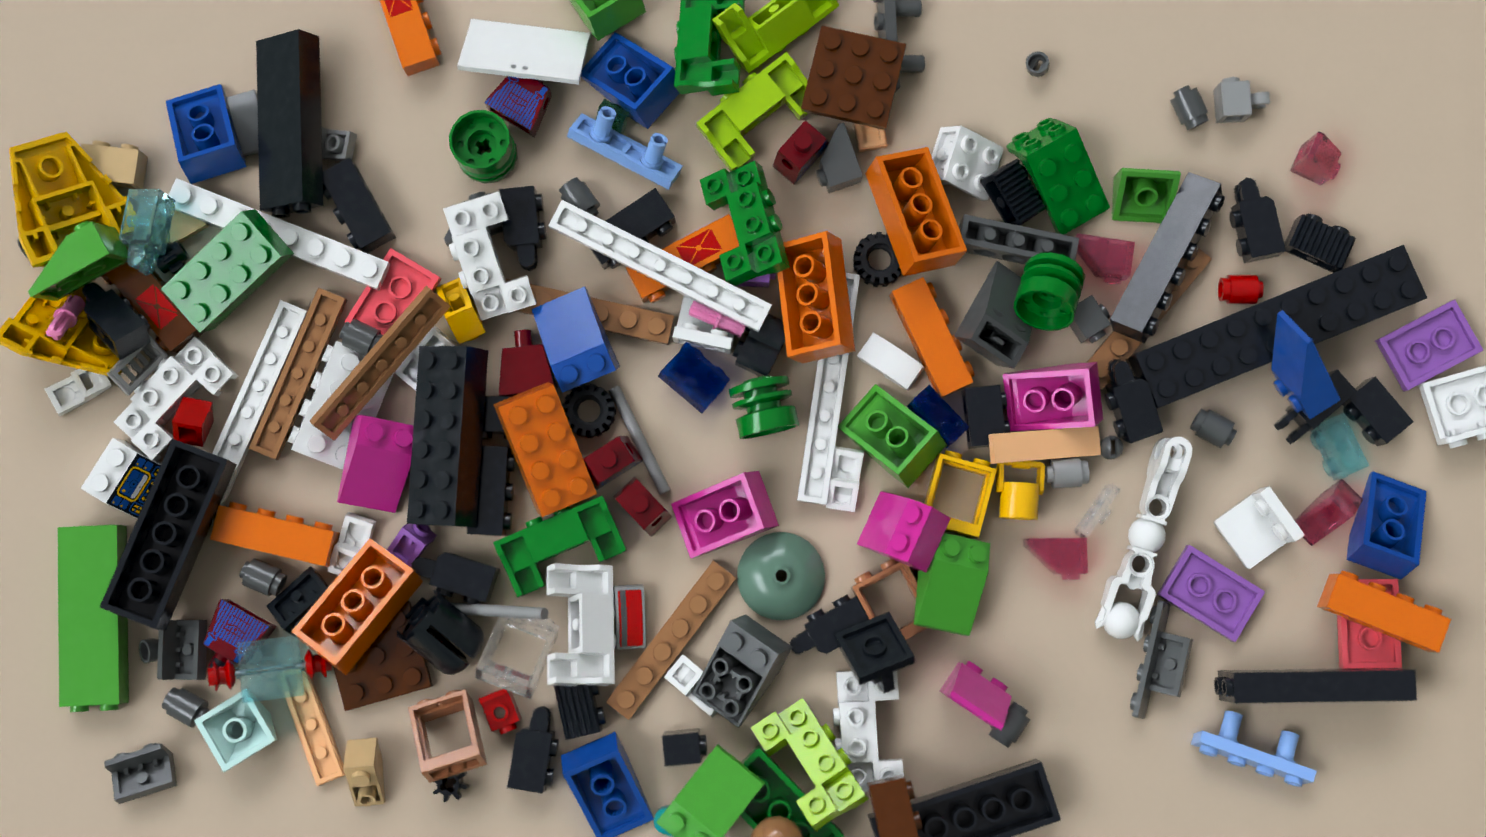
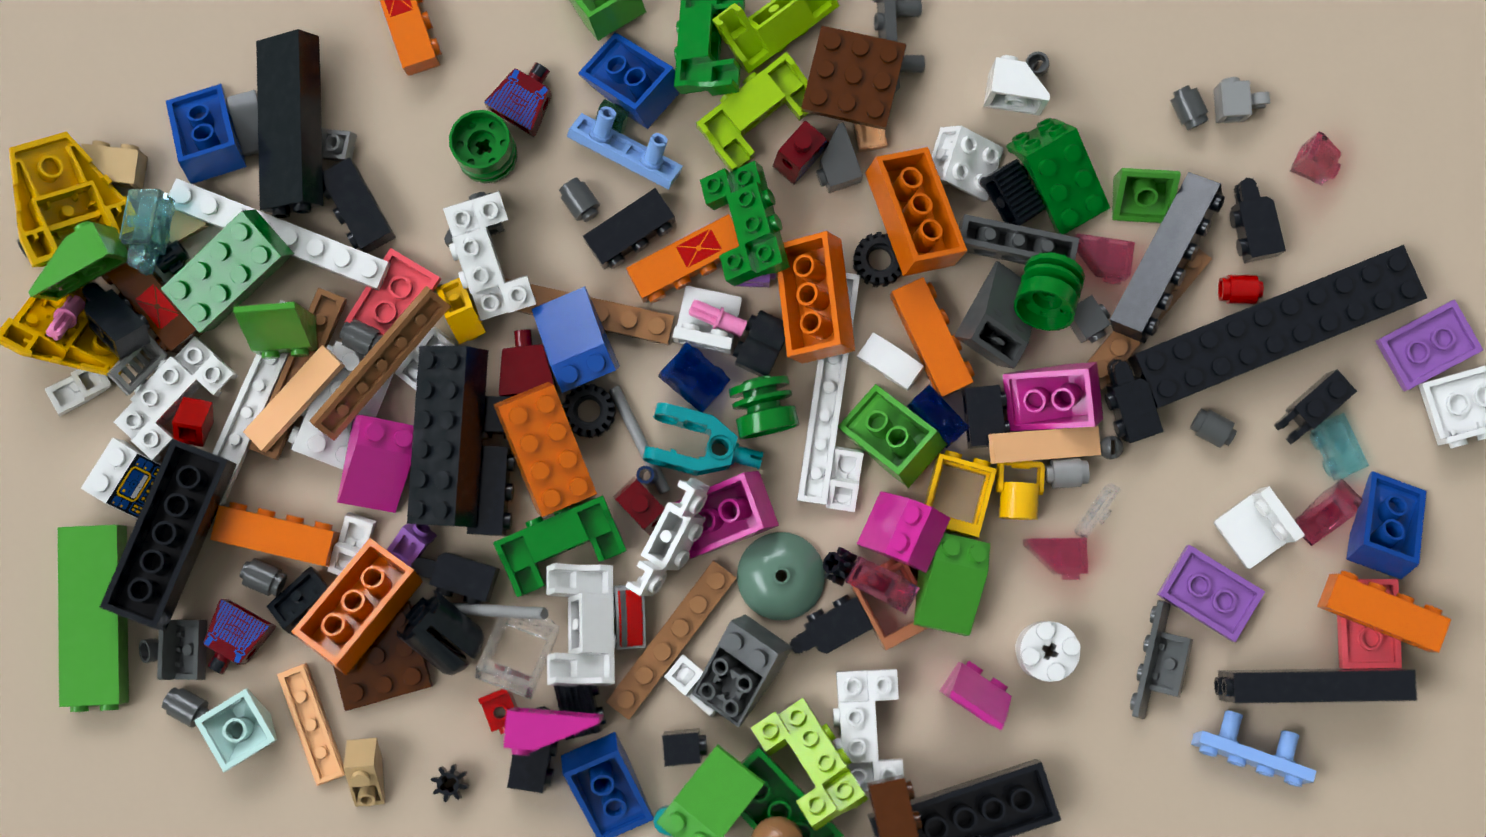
(141, 772): dark grey bracket -> none
(268, 669): clear light blue plate -> none
(278, 329): none -> bright green slope
(293, 398): none -> light nougat tile
(454, 761): nougat window -> none
(523, 229): black hinge -> none
(524, 51): white container -> none
(534, 728): none -> dark pink slope
(611, 461): dark red torso -> none
(640, 475): none -> dark blue axle
(660, 266): white plate -> none
(672, 538): none -> white bracket
(704, 424): none -> teal piece
(838, 565): none -> black gear
(875, 650): black bracket -> none
(882, 584): none -> clear pink slope
(1014, 725): dark grey brick -> none
(1015, 87): none -> white slope
(1063, 645): none -> white brick
(1145, 537): white piece -> none
(1300, 369): blue slope -> none
(1319, 243): black brick -> none
(1376, 412): black brick -> none

